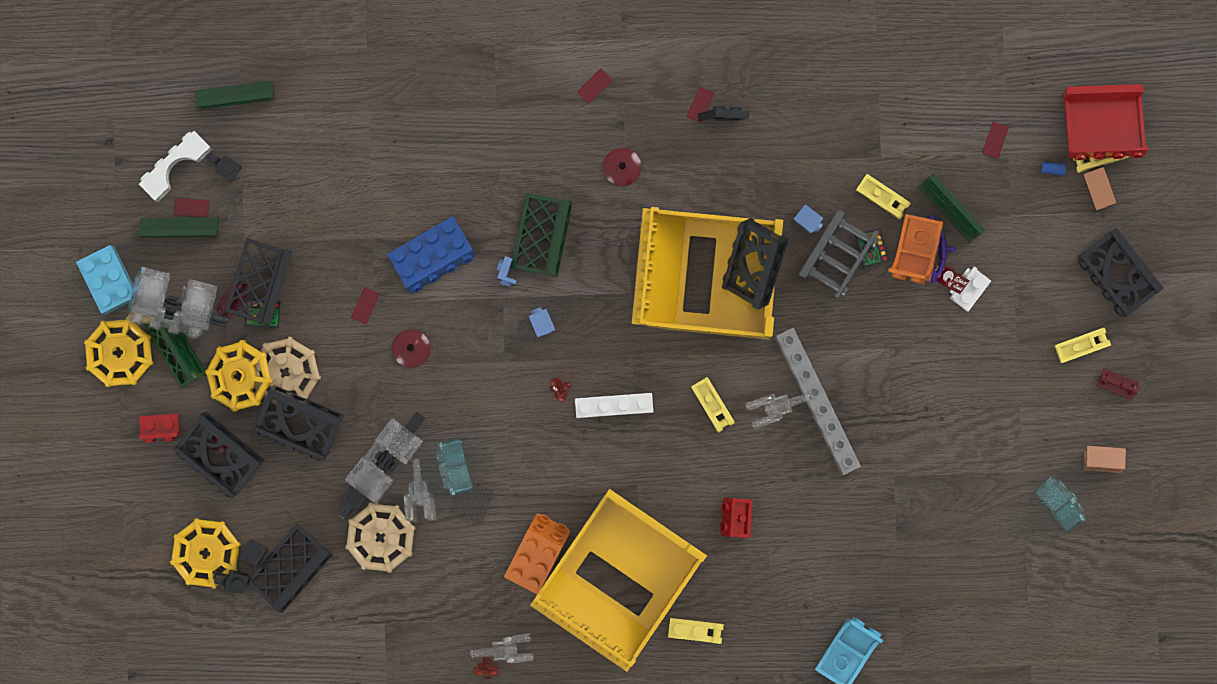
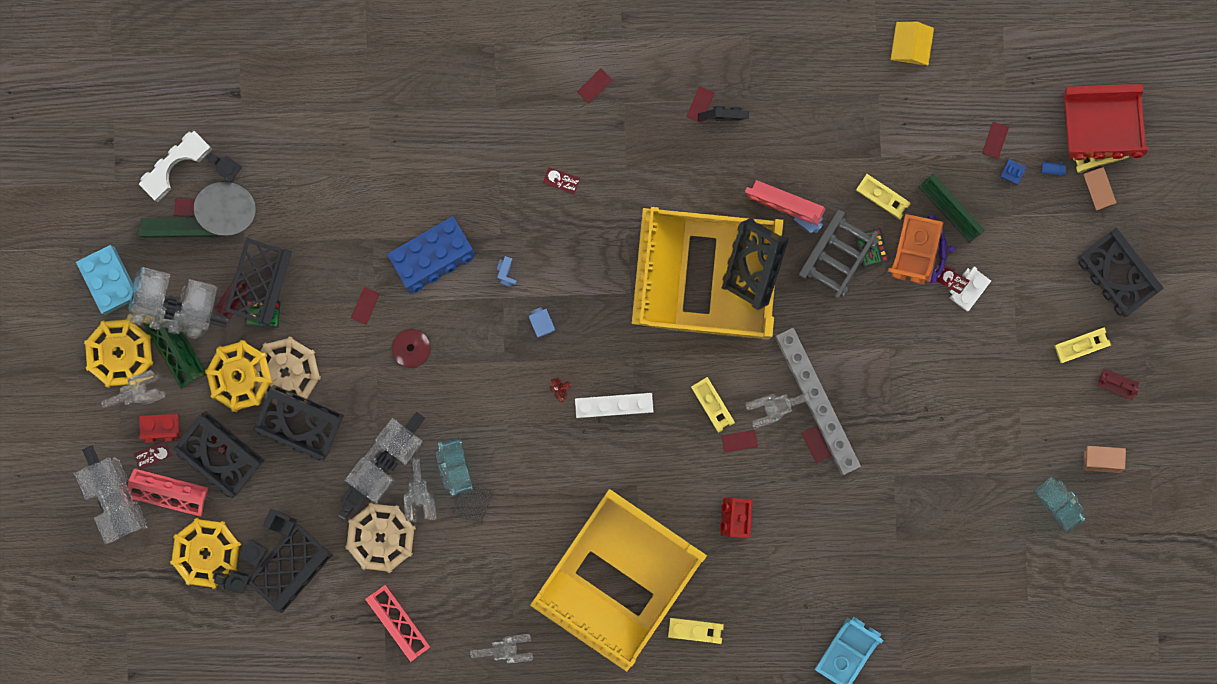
(109, 484): none -> clear piece
(137, 391): none -> clear plant
(152, 454): none -> dark red sticker
(167, 489): none -> coral fence
(224, 208): none -> flat silver sticker
(234, 95): dark green fence -> none
(279, 522): none -> black panel
(392, 628): none -> coral fence
(485, 669): clear red plant -> none
(537, 553): orange bracket -> none
(558, 235): dark green fence -> none
(561, 180): none -> dark red sticker
(627, 175): dark red dish -> none
(739, 441): none -> dark red sticker
(785, 202): none -> coral fence
(816, 444): none -> dark red sticker
(912, 43): none -> yellow slope
(1013, 172): none -> blue tile

